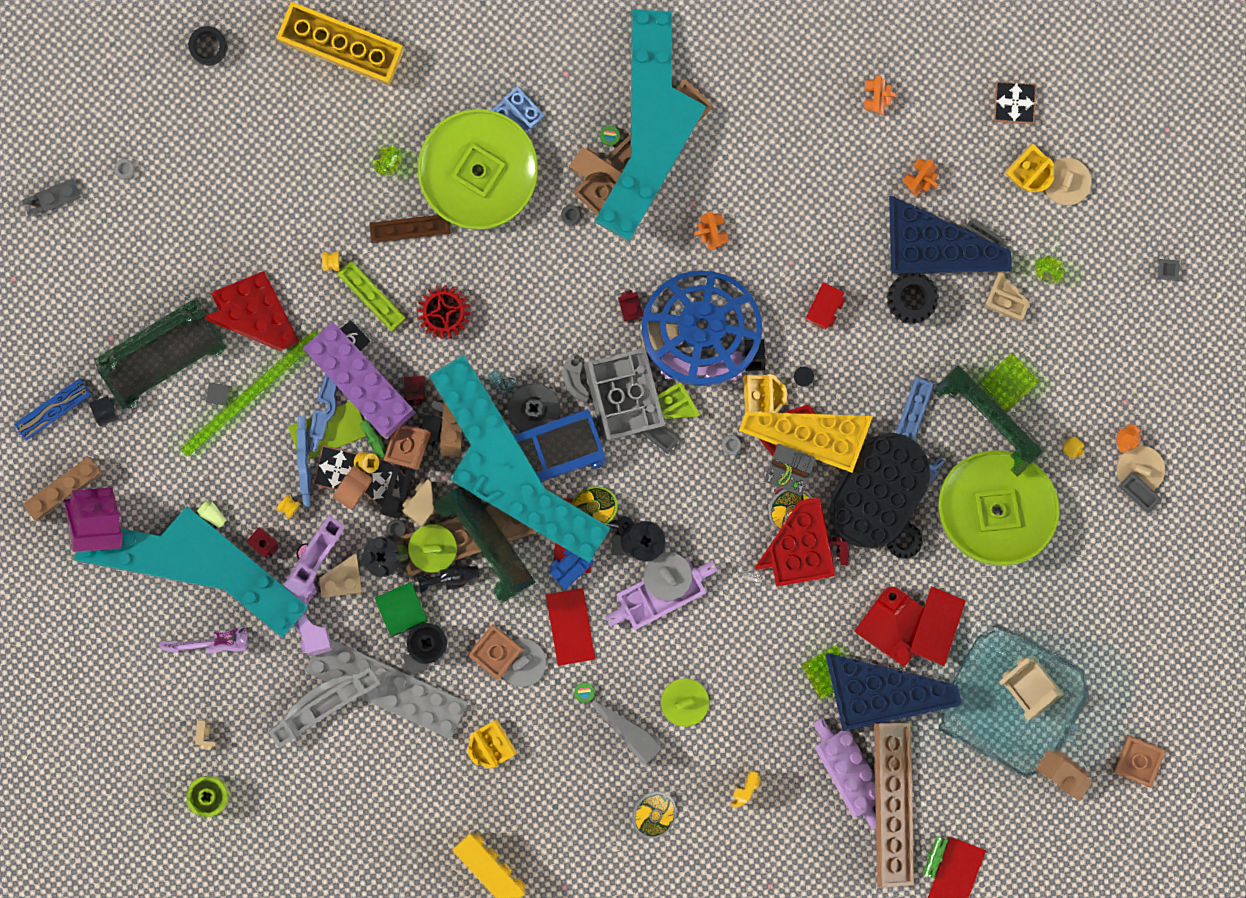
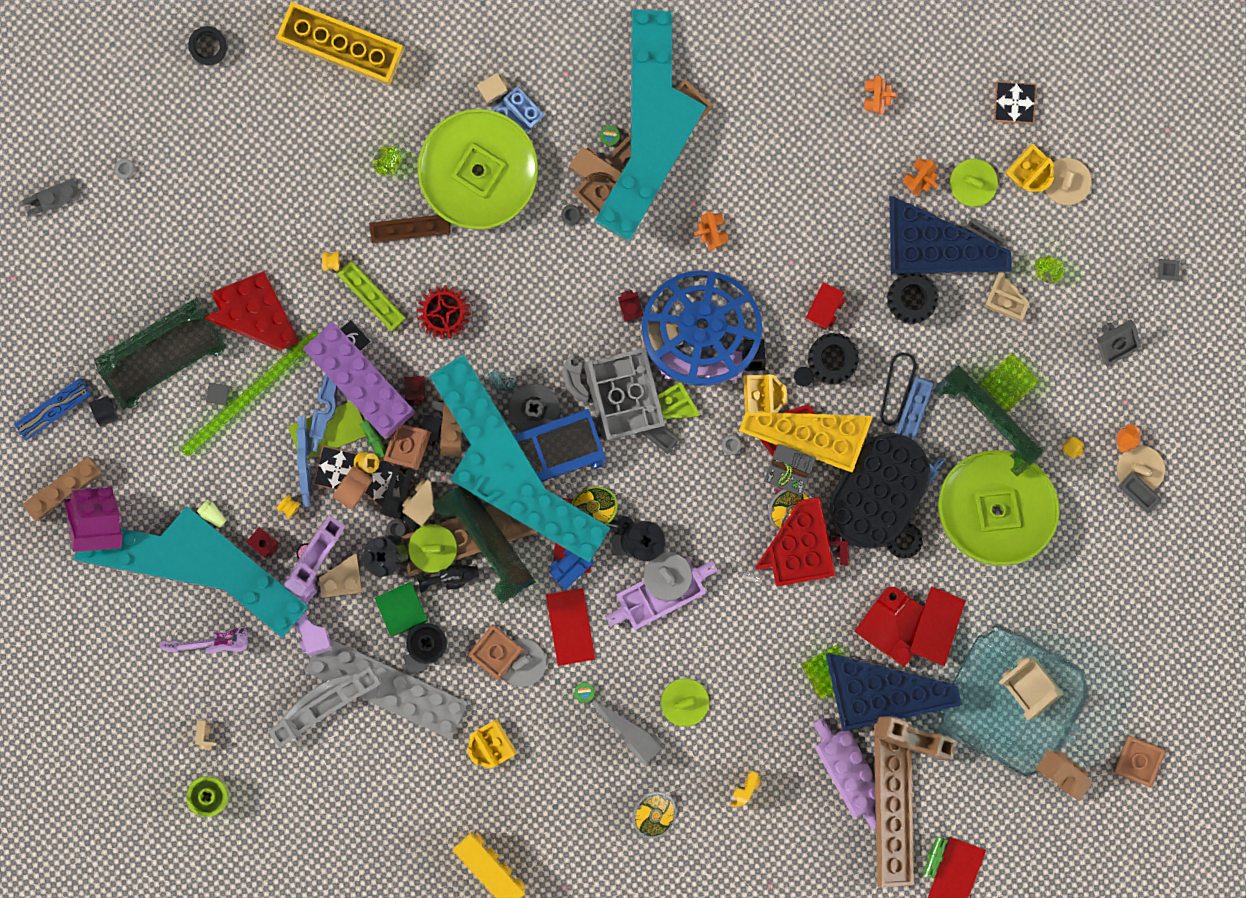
(409, 522): none -> black tile
(493, 88): none -> tan brick
(838, 341): none -> black tyre
(906, 392): none -> black piece
(926, 743): none -> medium nougat arch
(973, 182): none -> lime shield
(1118, 341): none -> dark grey tile

